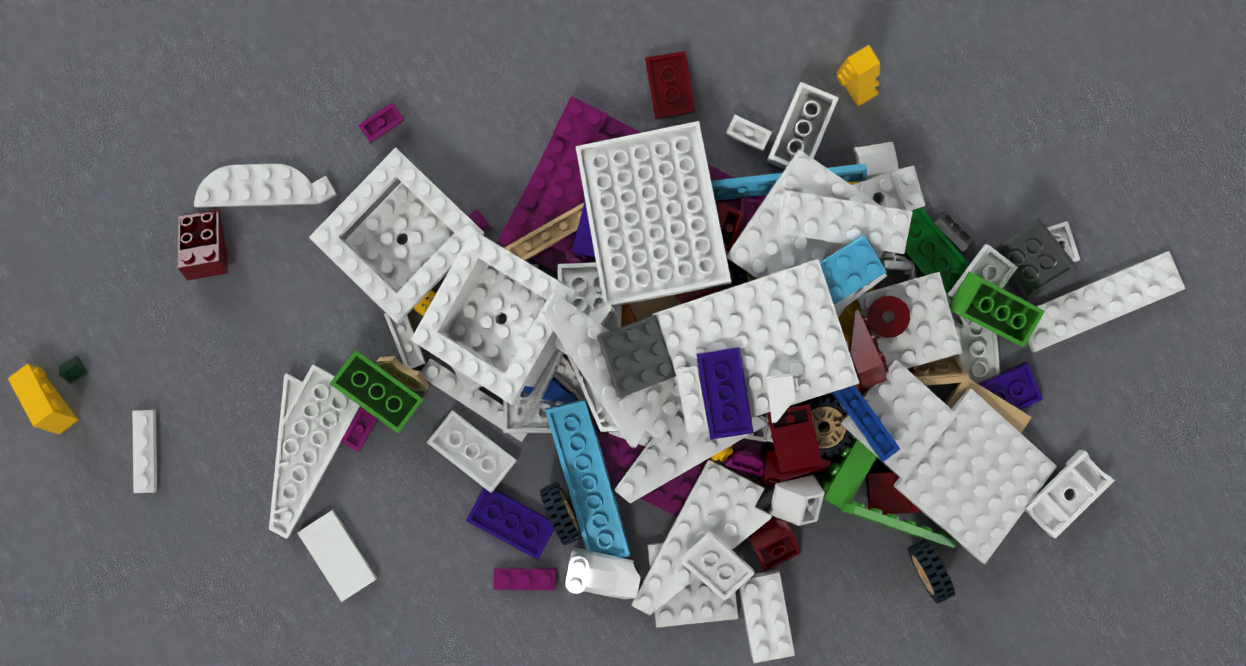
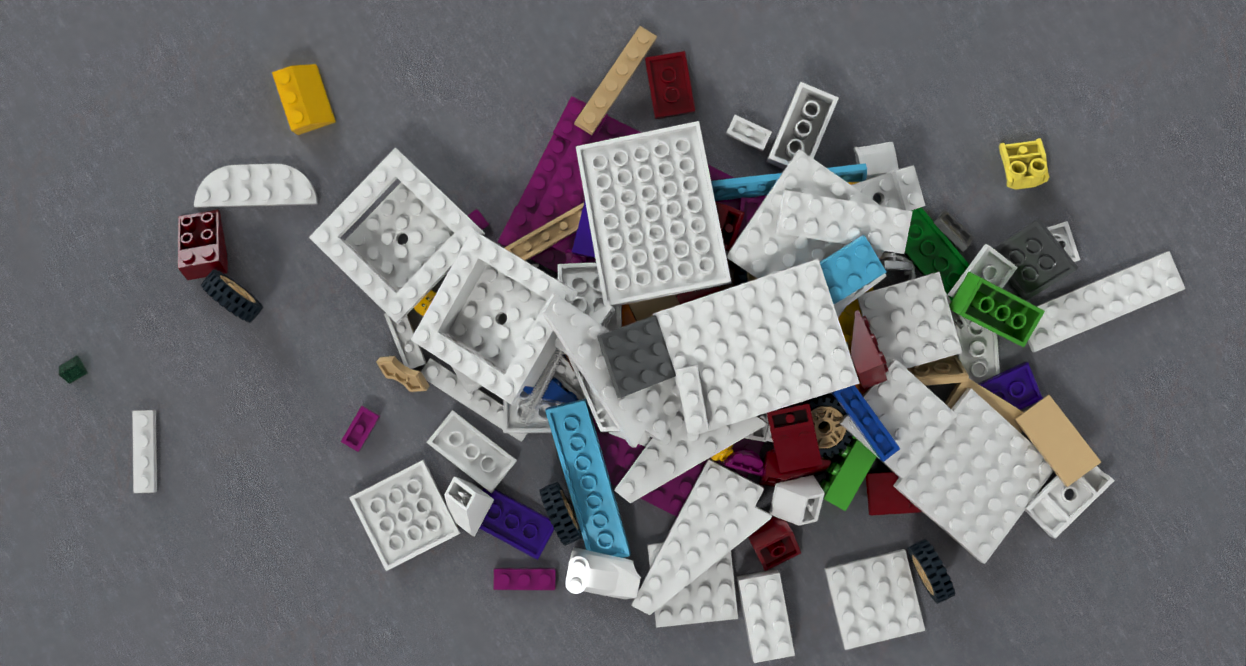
(41, 400): yellow wedge -> none
(231, 296): none -> black wheel
(303, 98): none -> yellow slope
(309, 434): white wing -> none
(322, 190): white plate -> none
(337, 555): white tile -> none
(376, 391): bright green brick -> none
(381, 122): magenta plate -> none
(405, 515): none -> white plate
(467, 504): none -> white slope
(615, 80): none -> tan plate
(717, 565): white plate -> none
(725, 393): dark purple tile -> none
(781, 394): white slope -> none
(860, 74): yellow wedge -> none
(874, 599): none -> white plate
(892, 521): bright green plate -> none
(900, 321): dark red tile -> none
(1024, 164): none -> light yellow slope
(1057, 440): none -> tan tile

